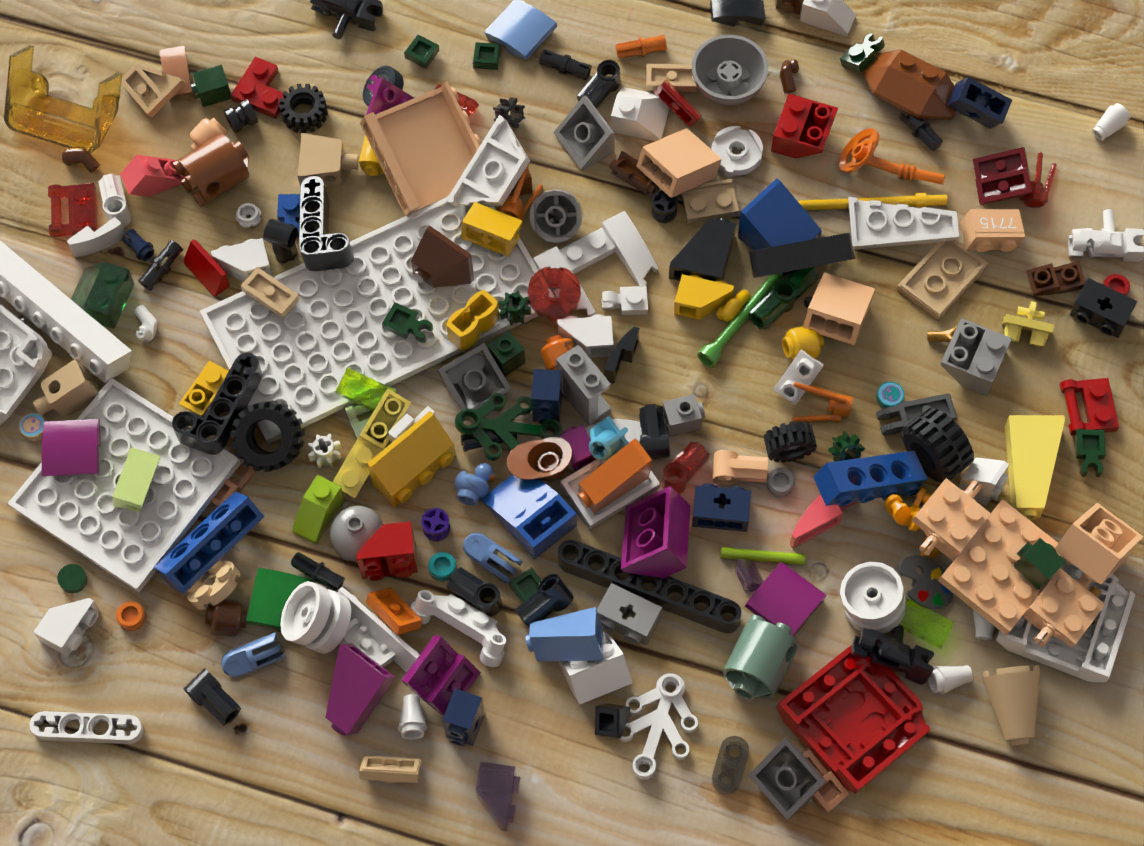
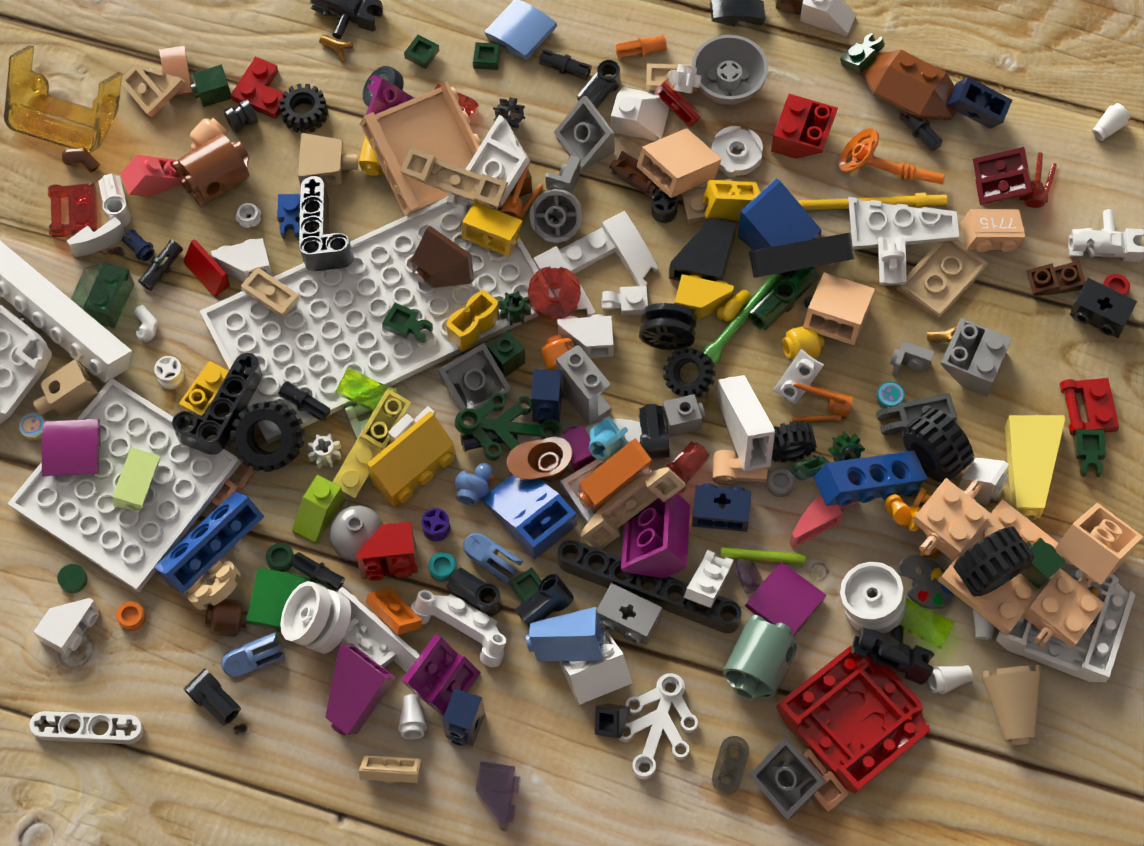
(166, 366): none -> white wheel
(279, 557): none -> dark green tile
(282, 238): black piece -> none
(304, 401): none -> black axle
(336, 45): none -> pearl gold bar
(453, 179): none -> tan slope
(567, 177): none -> light grey bracket
(623, 351): black slope -> none
(627, 503): none -> tan slope
(667, 326): none -> black wheel
(676, 363): none -> black tyre
(685, 78): none -> white gear
(708, 579): none -> white plate
(728, 198): none -> yellow hinge
(746, 422): none -> white slope
(786, 76): reddish brown arm -> none
(807, 467): none -> clear green slope
(892, 261): none -> white hips
(913, 356): none -> light grey bracket
(993, 561): none -> black tyre
(1039, 329): light yellow hips -> none

